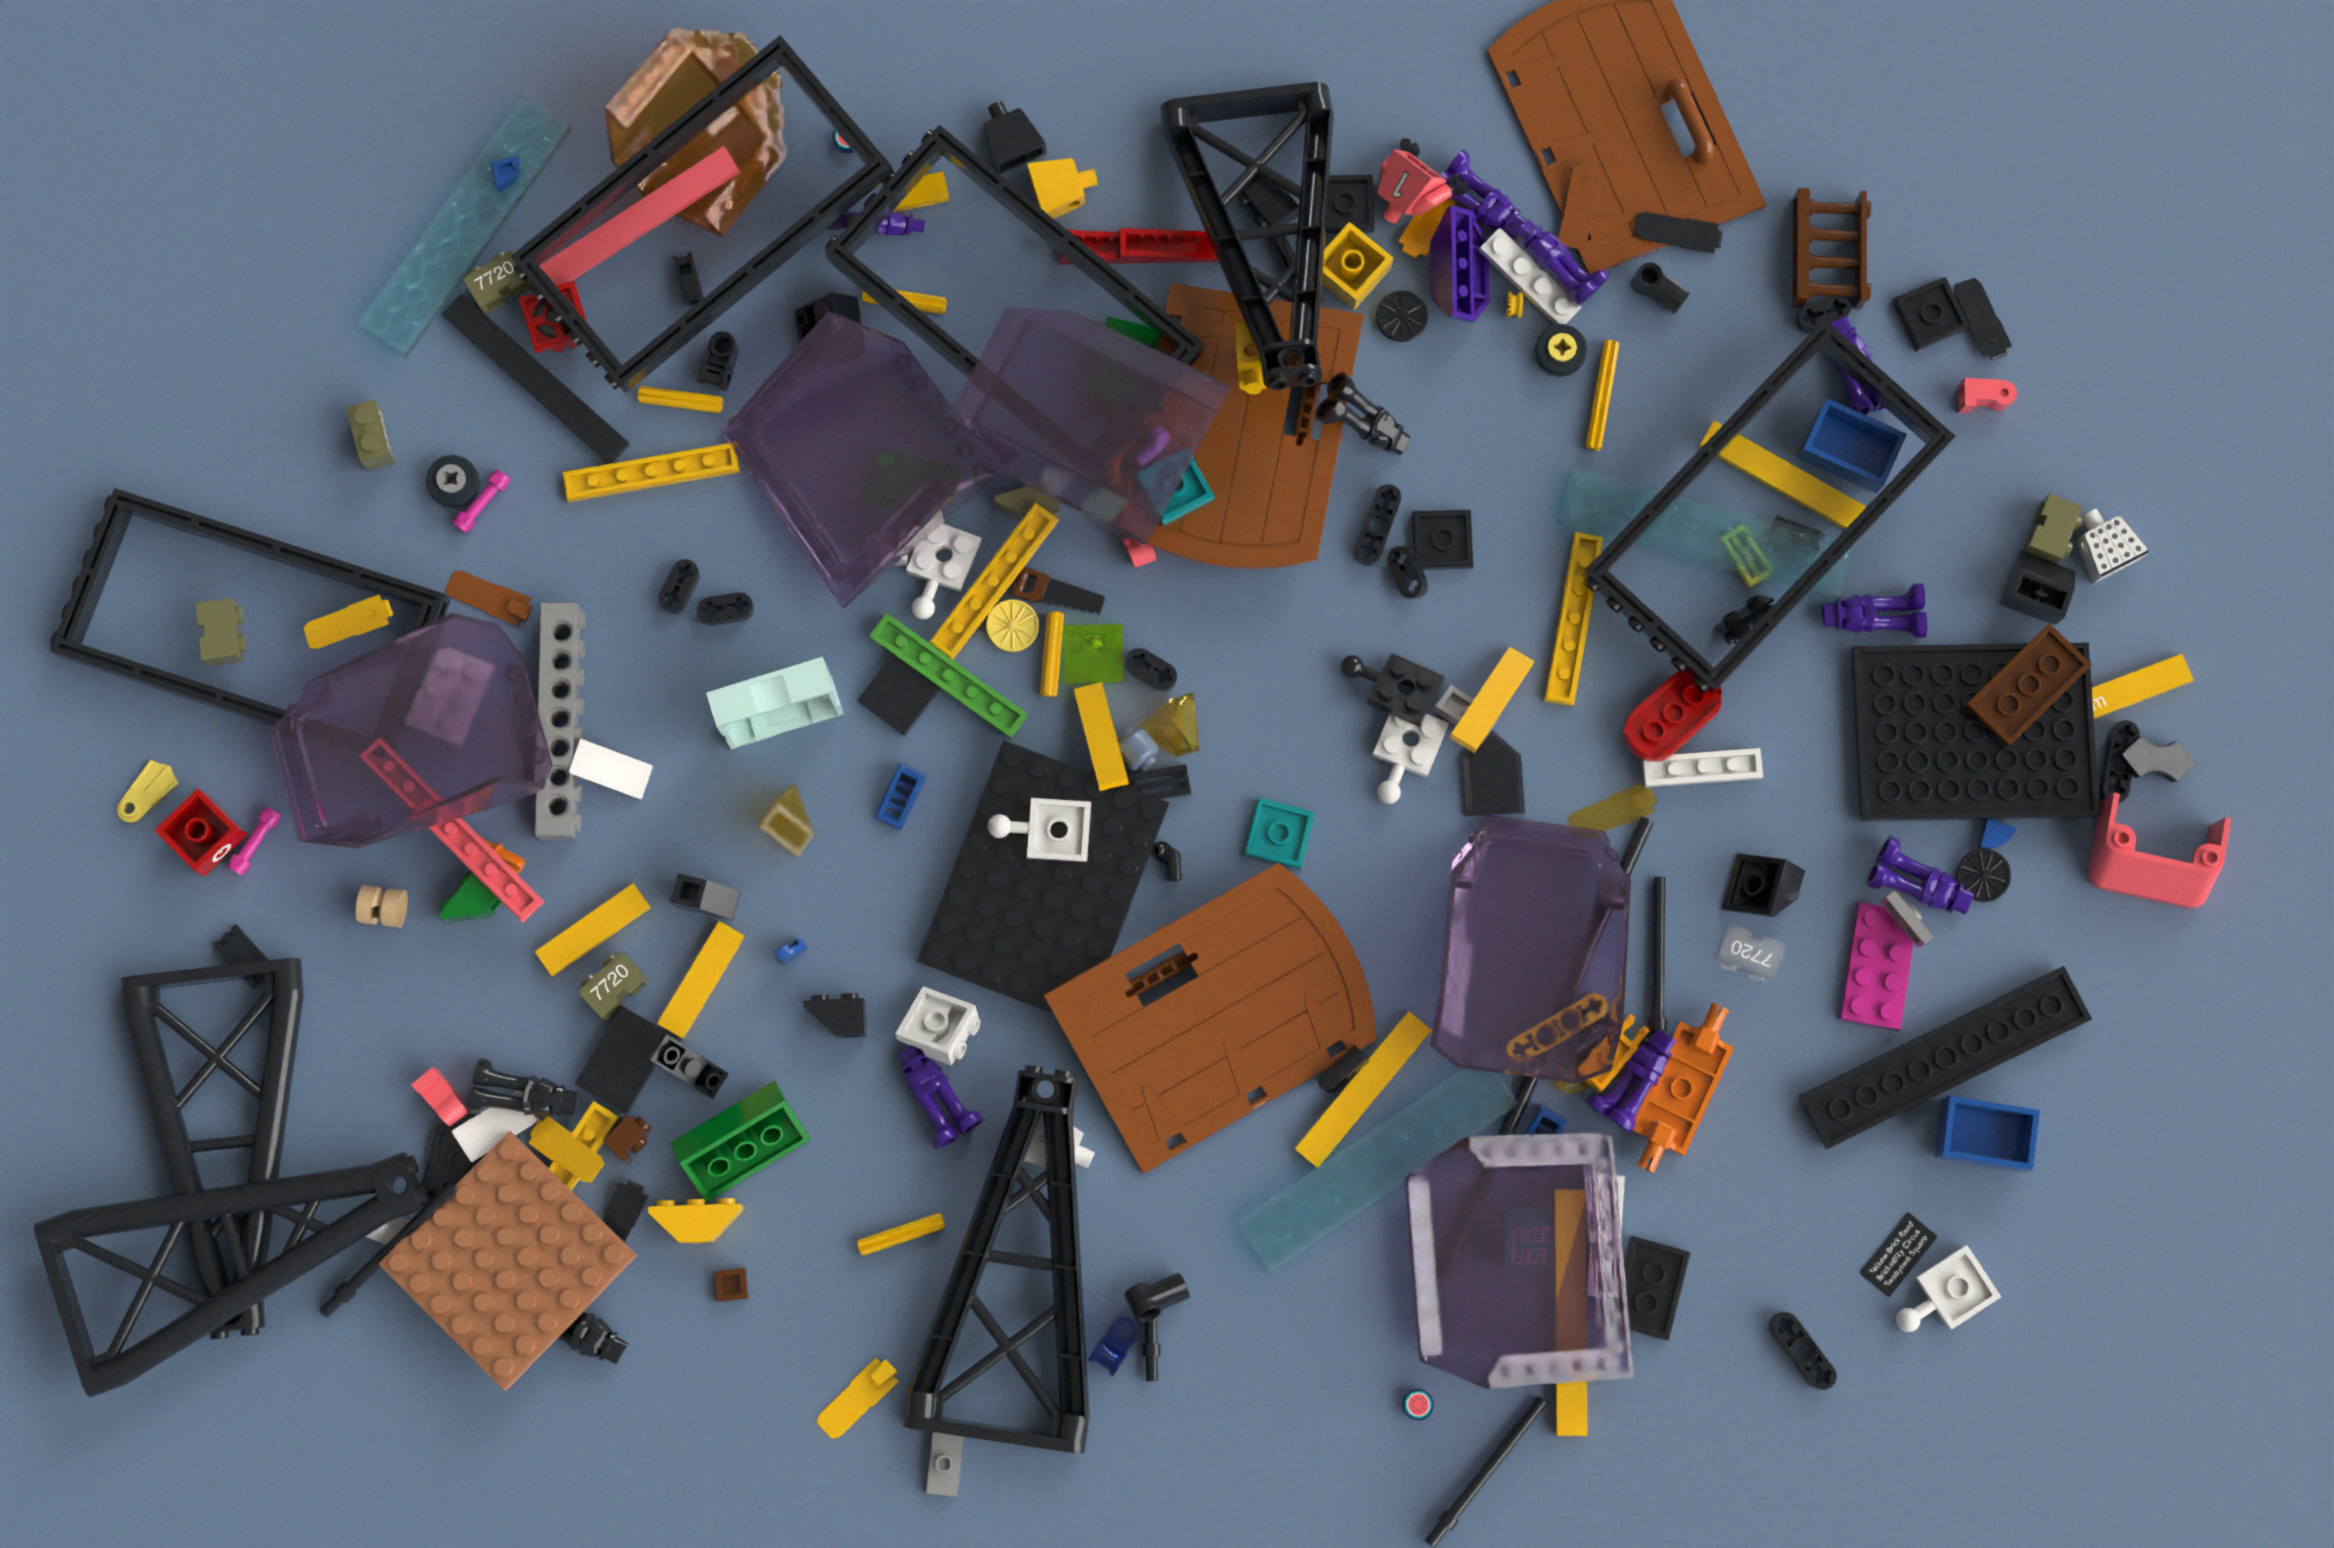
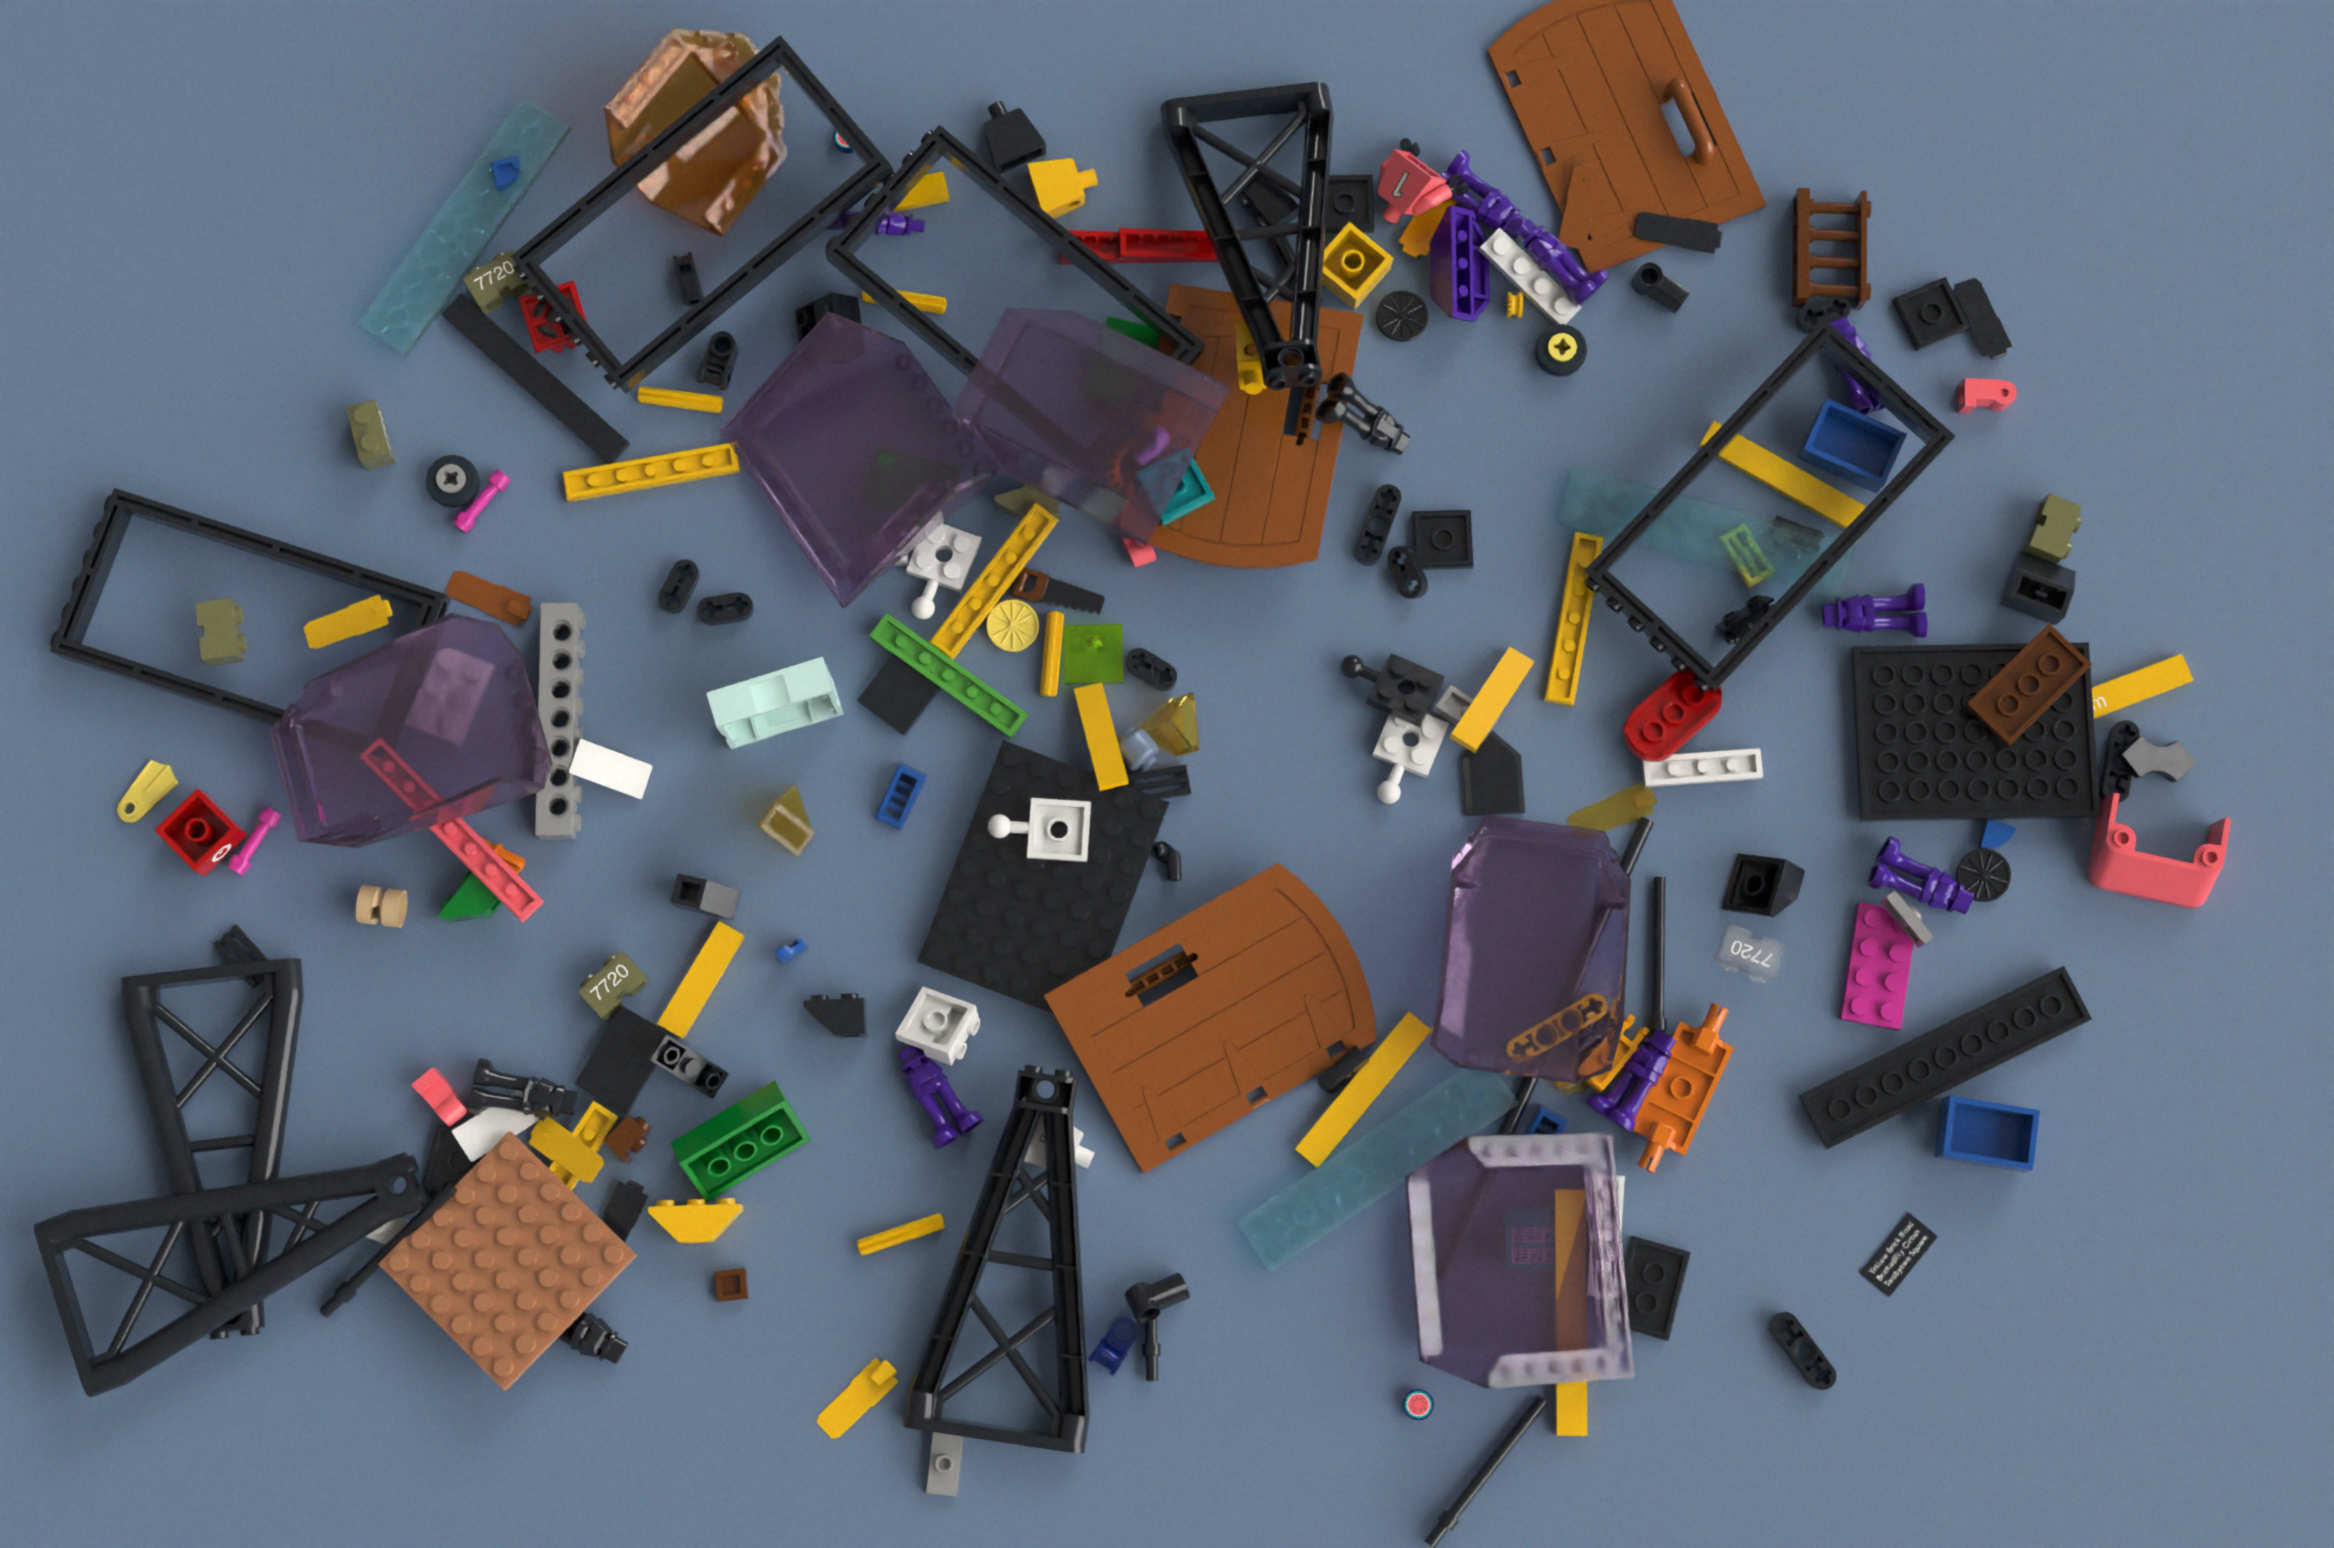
(592, 930): yellow tile -> none
(641, 217): coral tile -> none
(1279, 833): teal tile -> none
(1602, 395): yellow axle -> none
(1954, 1288): white plate -> none
(2108, 546): white torso -> none

